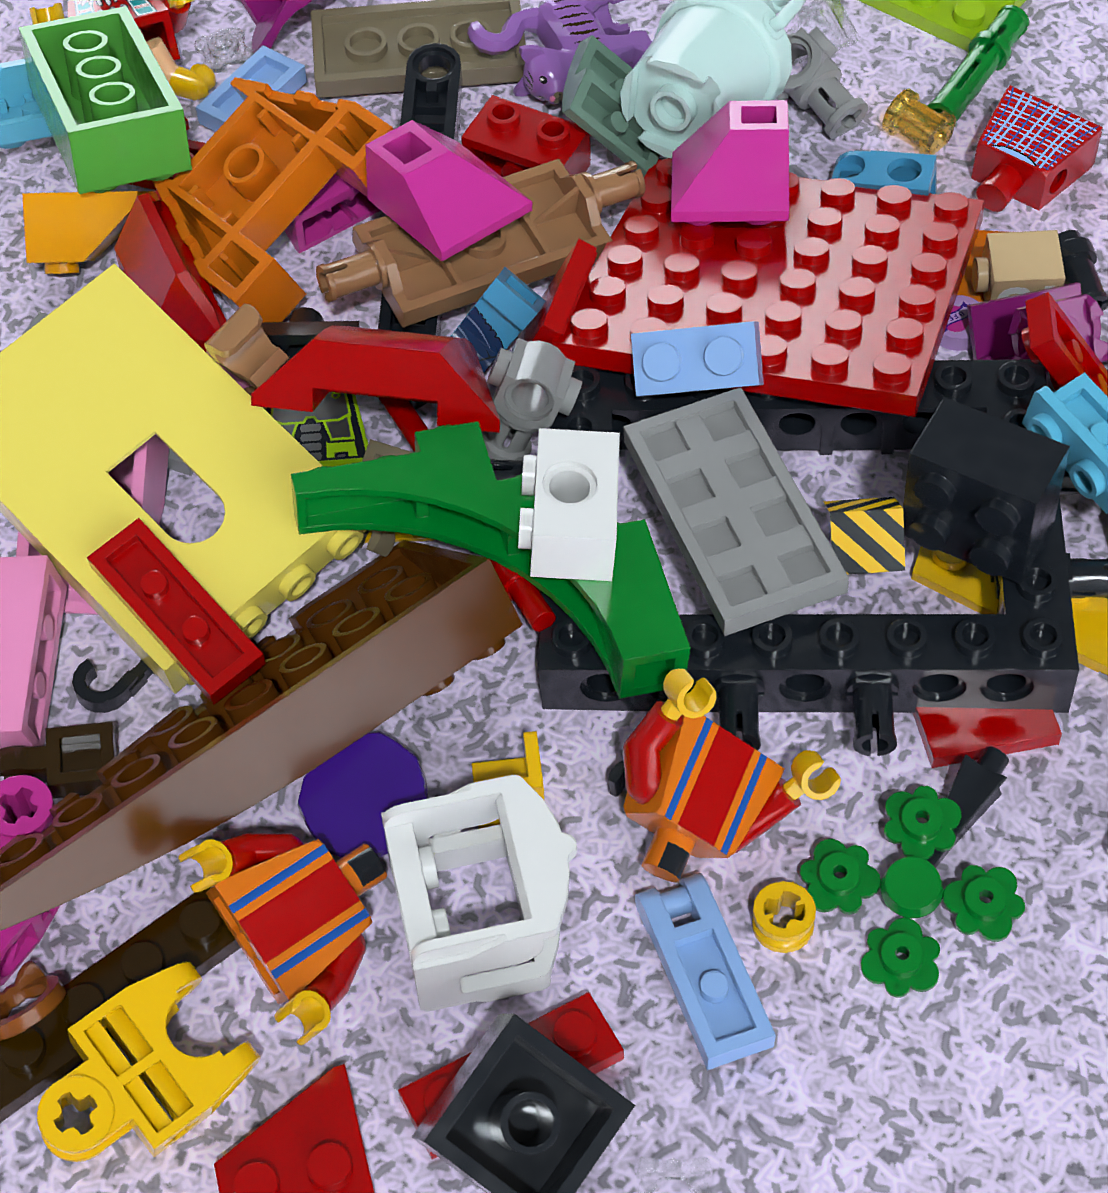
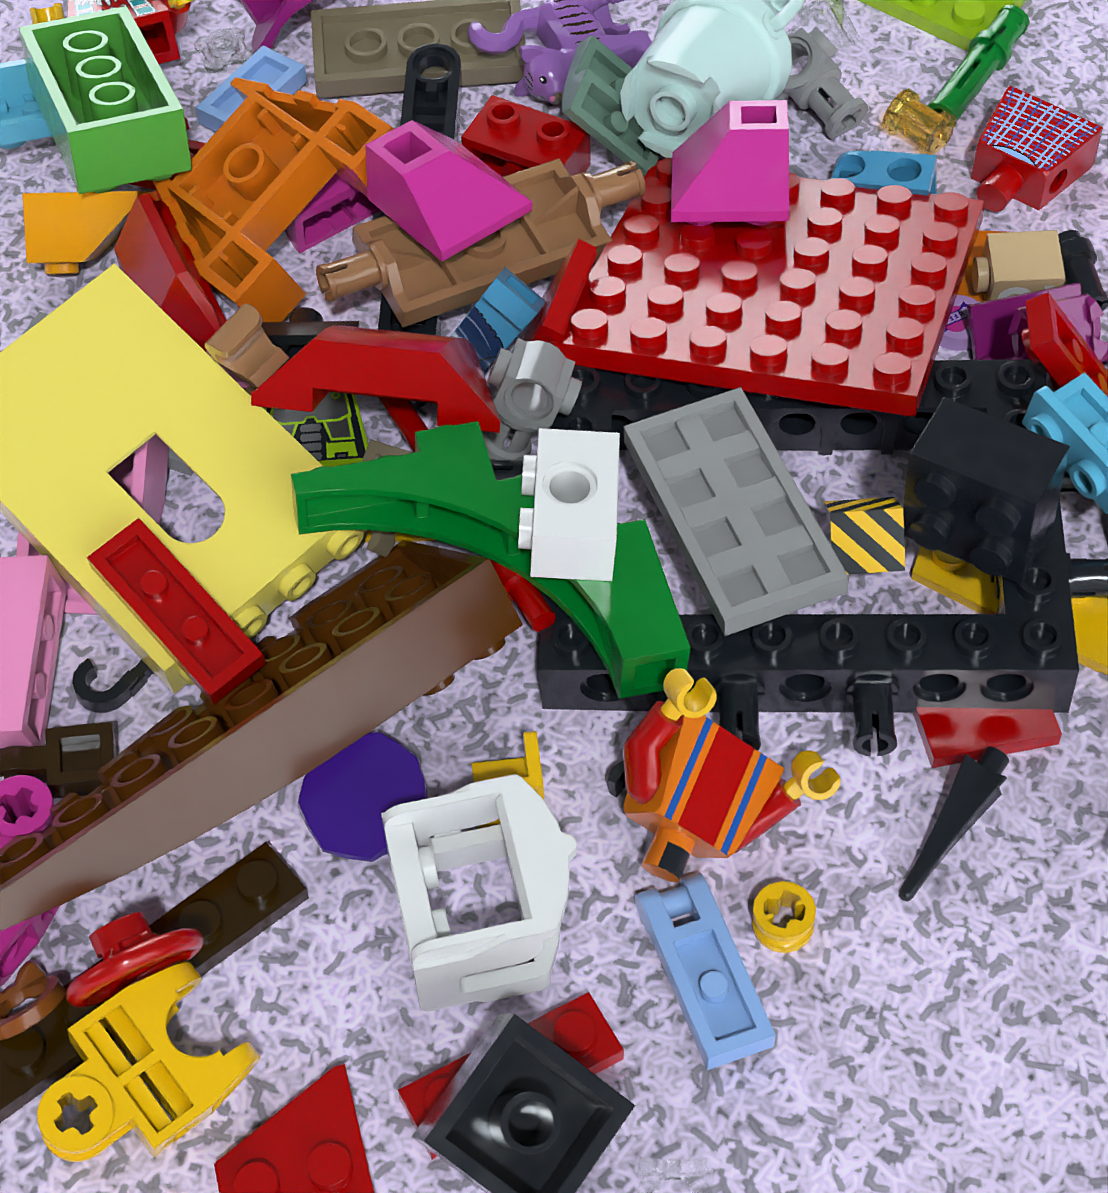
(128, 956): none -> red piece
(185, 82): yellow arm -> none
(293, 915): torso -> none
(697, 359): light blue plate -> none
(912, 890): green plant -> none

